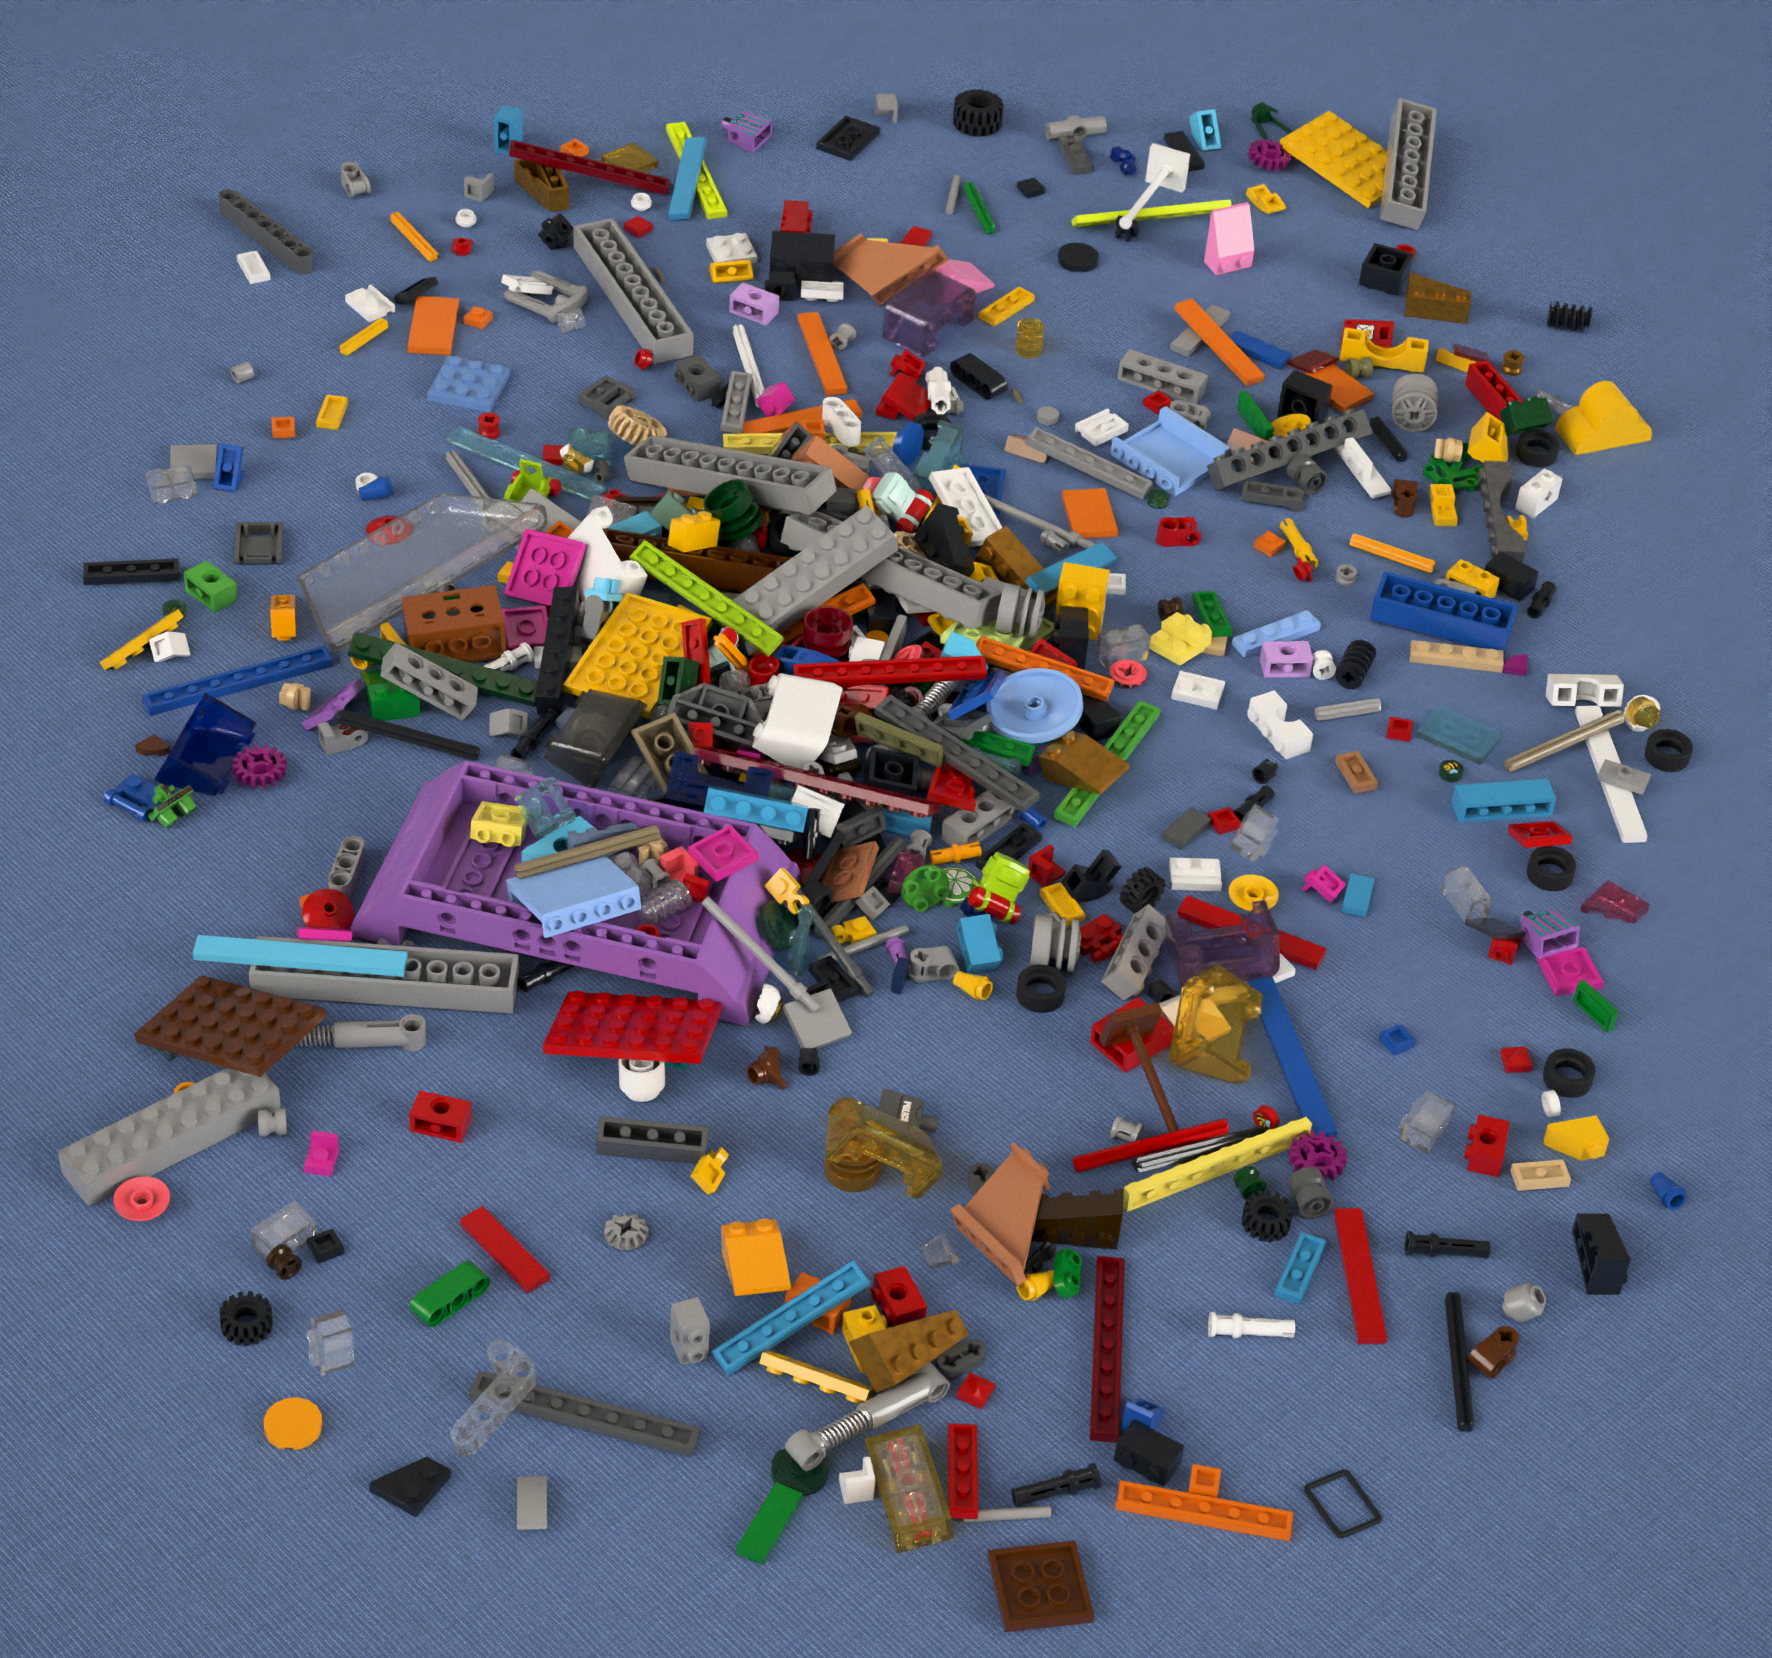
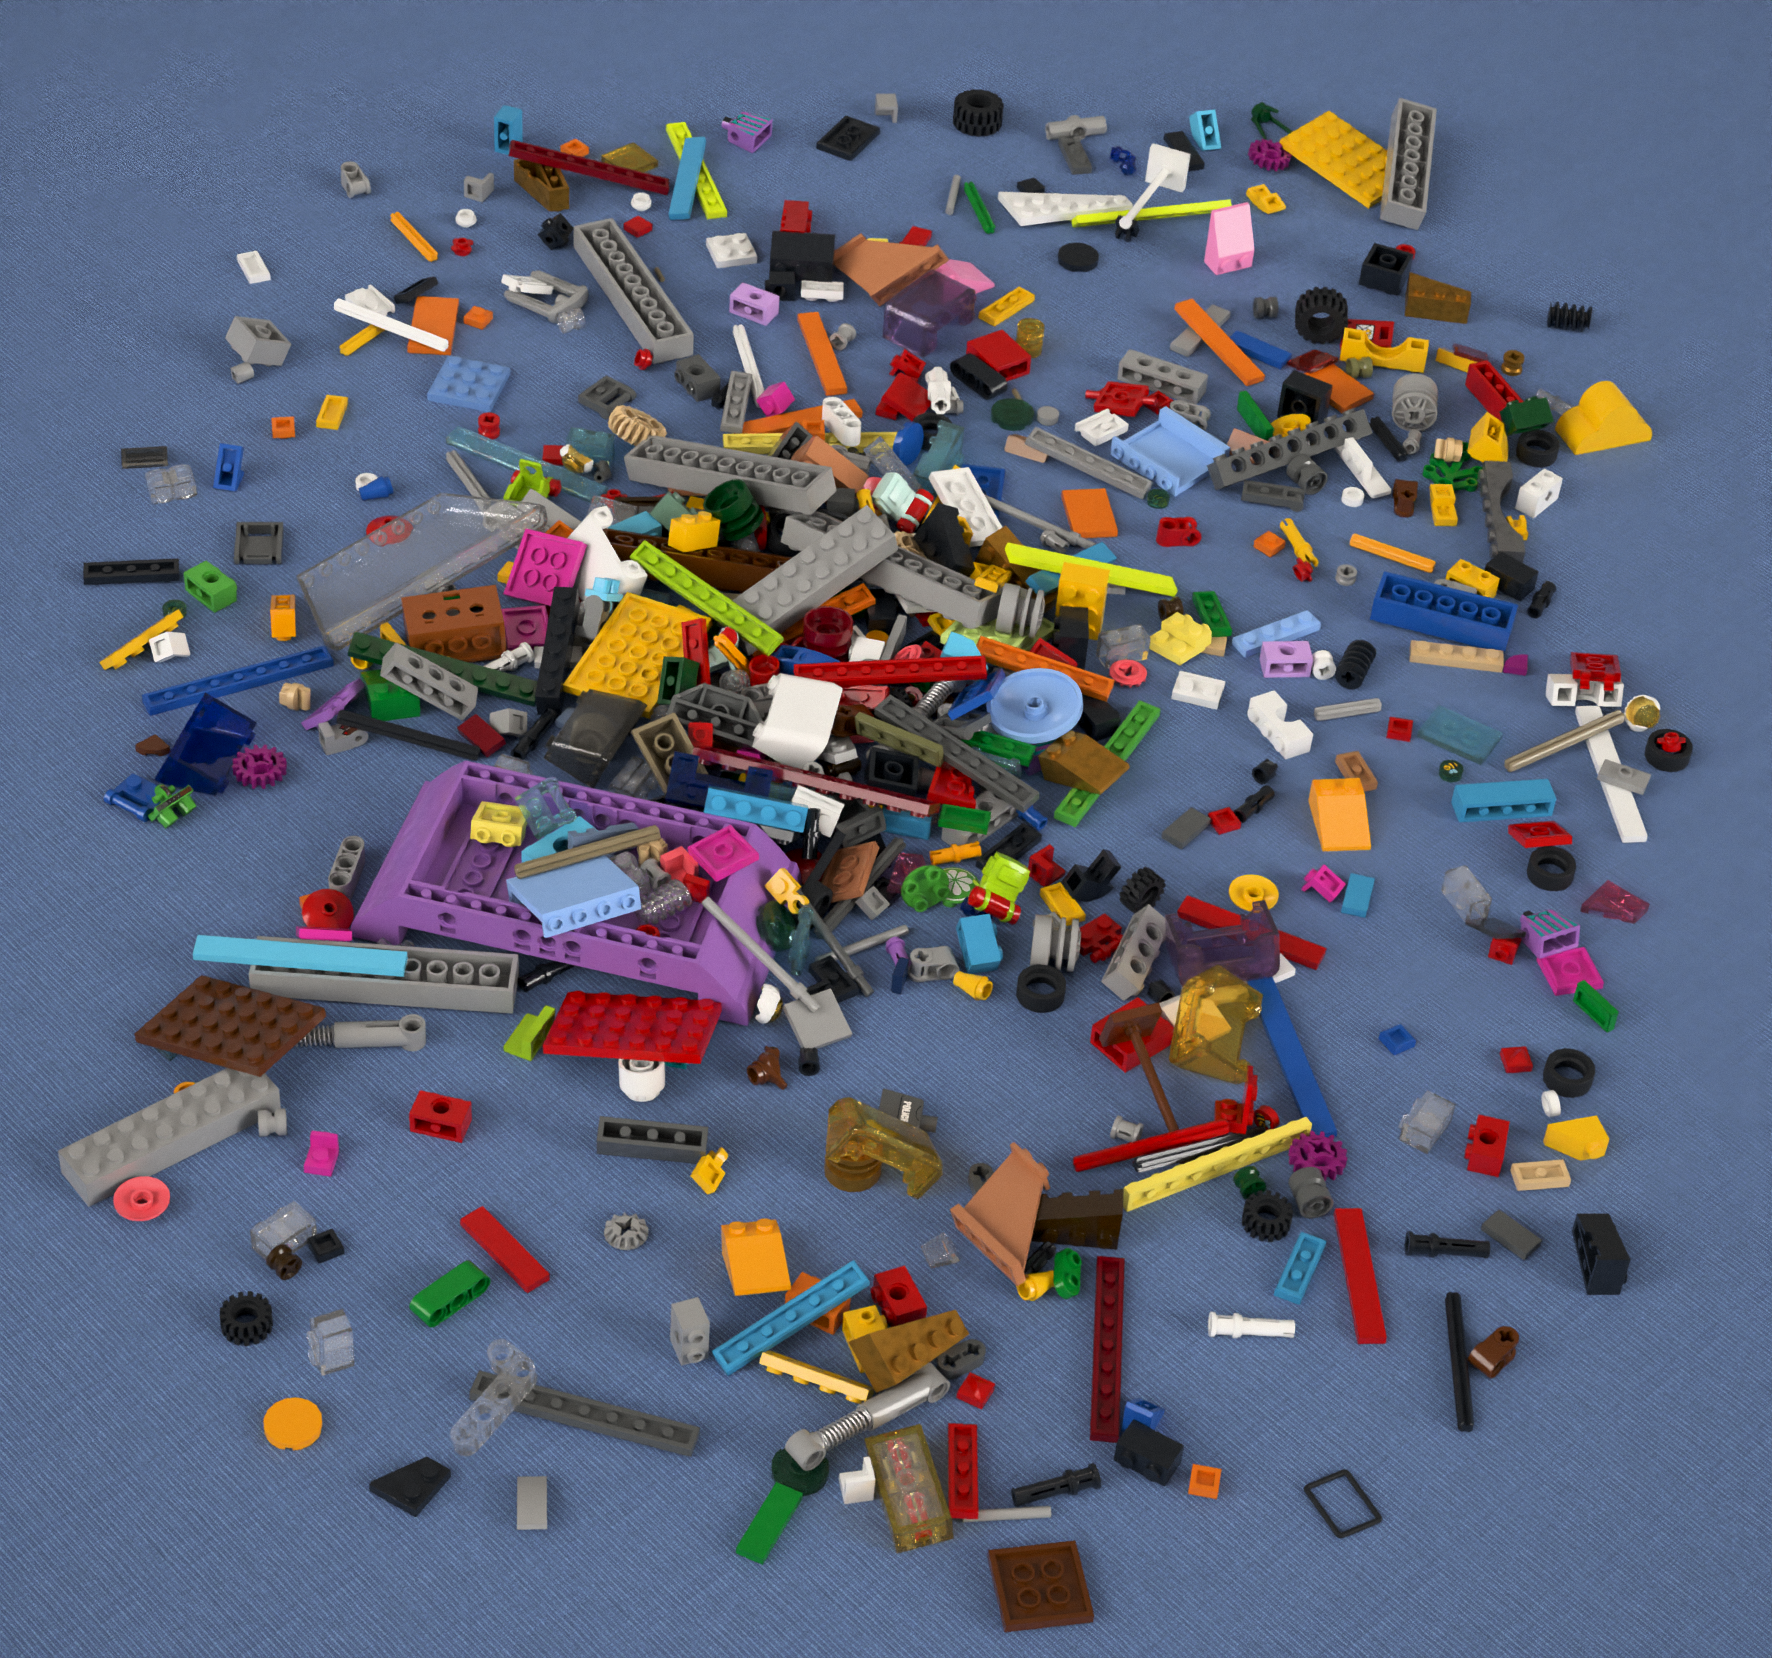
(144, 457): none -> clear smoke tile
(199, 457): light grey tile -> none
(258, 341): none -> light grey brick
(266, 231): dark grey beam -> none
(391, 325): none -> white axle
(481, 735): none -> dark red tile
(530, 1034): none -> lime panel
(731, 271): yellow slope -> none
(853, 930): yellow plate -> none
(917, 842): light grey bush -> none
(964, 819): none -> green tile
(993, 578): none -> yellow tile
(1001, 354): none -> red brick
(1012, 414): none -> clear green tile
(1055, 207): none -> white wing
(1118, 575): none -> neon yellow tile
(1121, 398): none -> red plate
(1195, 874): white plate -> none
(1204, 1510): orange tile -> none
(1239, 1114): none -> red bracket
(1255, 833): clear brick -> none
(1265, 307): none -> dark grey wheel
(1316, 302): none -> black tyre
(1340, 814): none -> light orange slope
(1352, 496): none -> white tile
(1412, 444): none -> light grey pin
(1511, 1234): none -> dark grey tile
(1524, 1302): light grey head -> none
(1595, 668): none -> red tile
(1669, 1192): blue cone -> none
(1671, 742): none -> red plate

